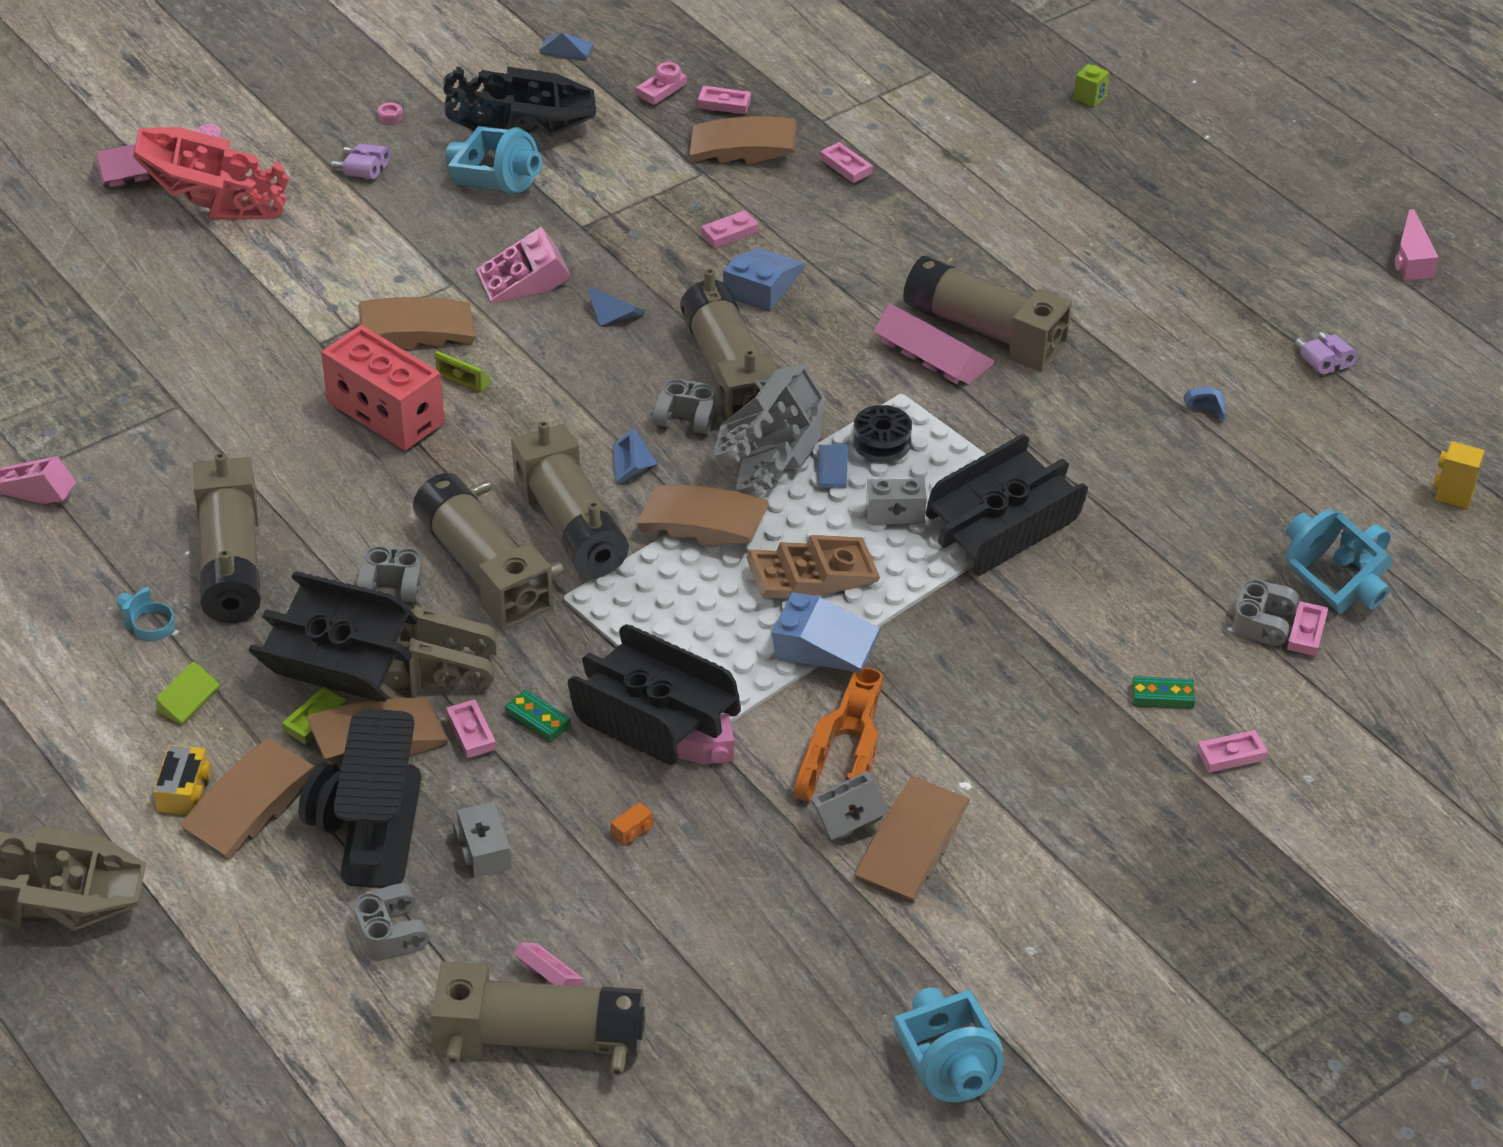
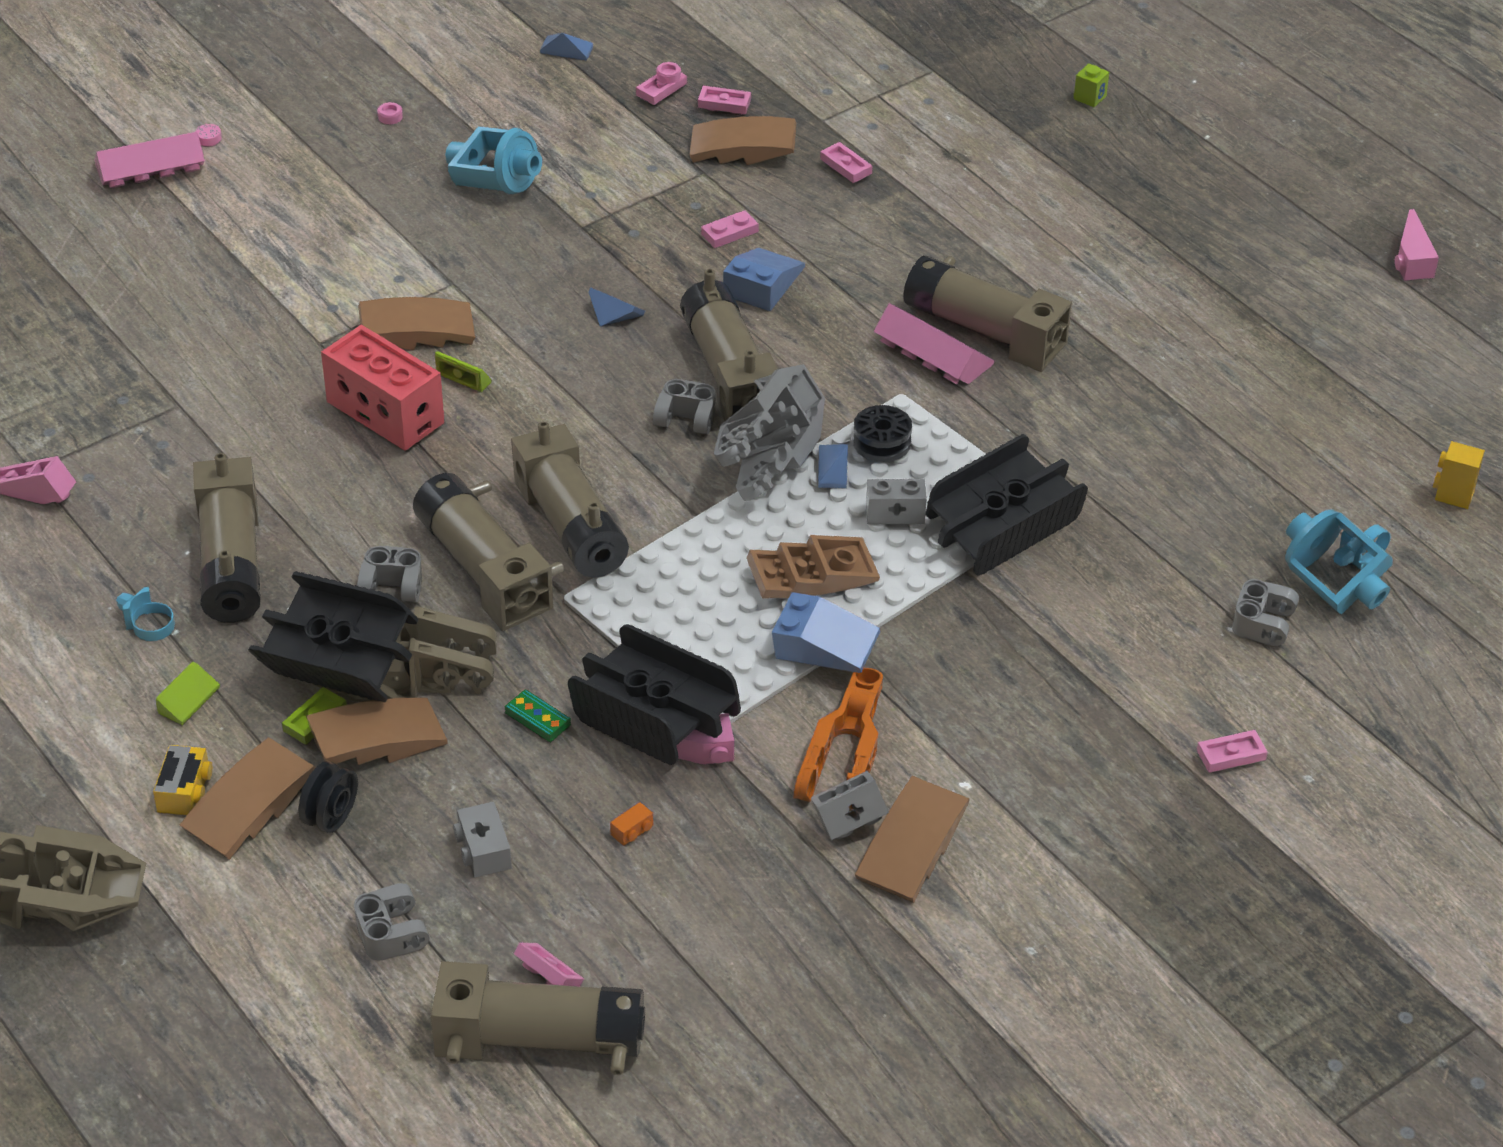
(211, 173): coral connector -> none
(363, 160): lavender piece -> none
(377, 797): black piece -> none
(471, 728): bright pink plate -> none
(518, 100): black connector -> none
(524, 269): bright pink slope -> none
(631, 457): medium blue slope -> none
(704, 513): medium nougat slope -> none
(959, 1062): medium azure piece -> none
(1163, 692): green tile -> none
(1206, 398): medium blue hair -> none
(1307, 628): bright pink plate -> none
(1327, 355): lavender piece -> none

